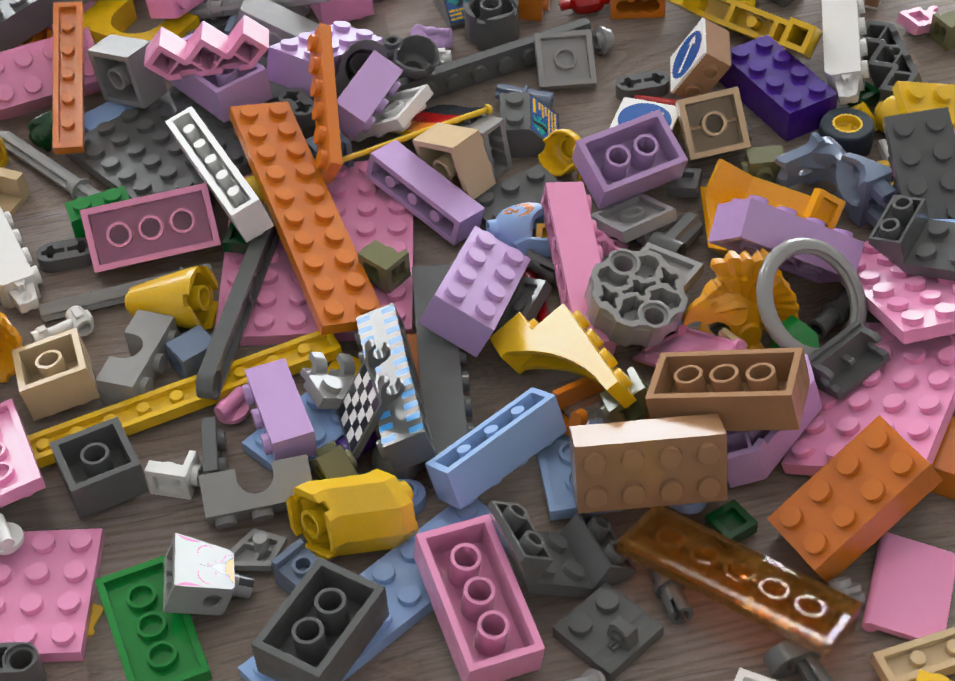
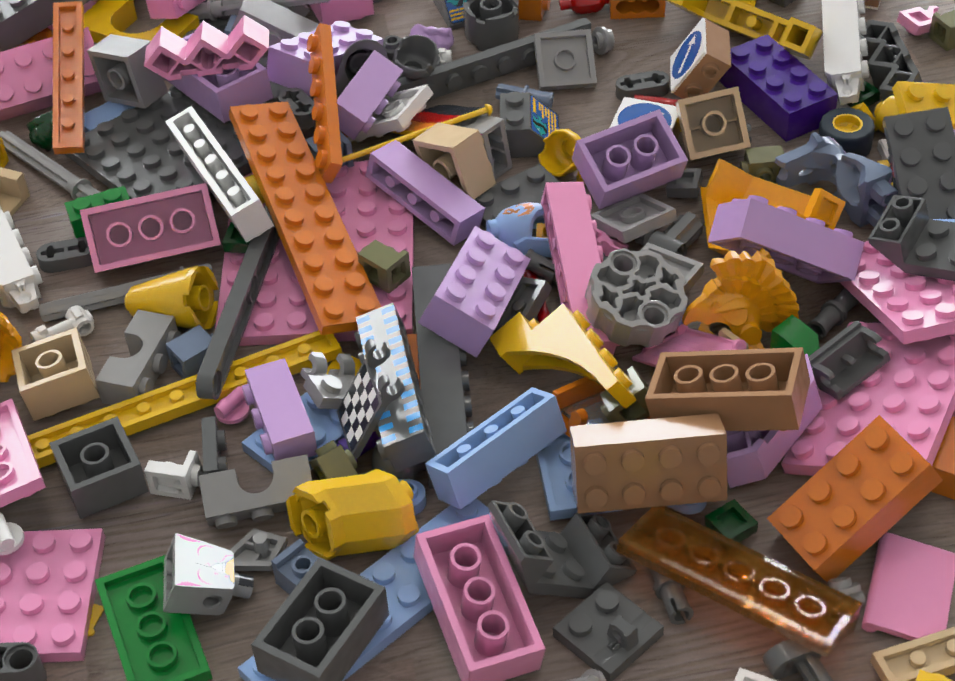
(765, 282): light grey wedge -> none

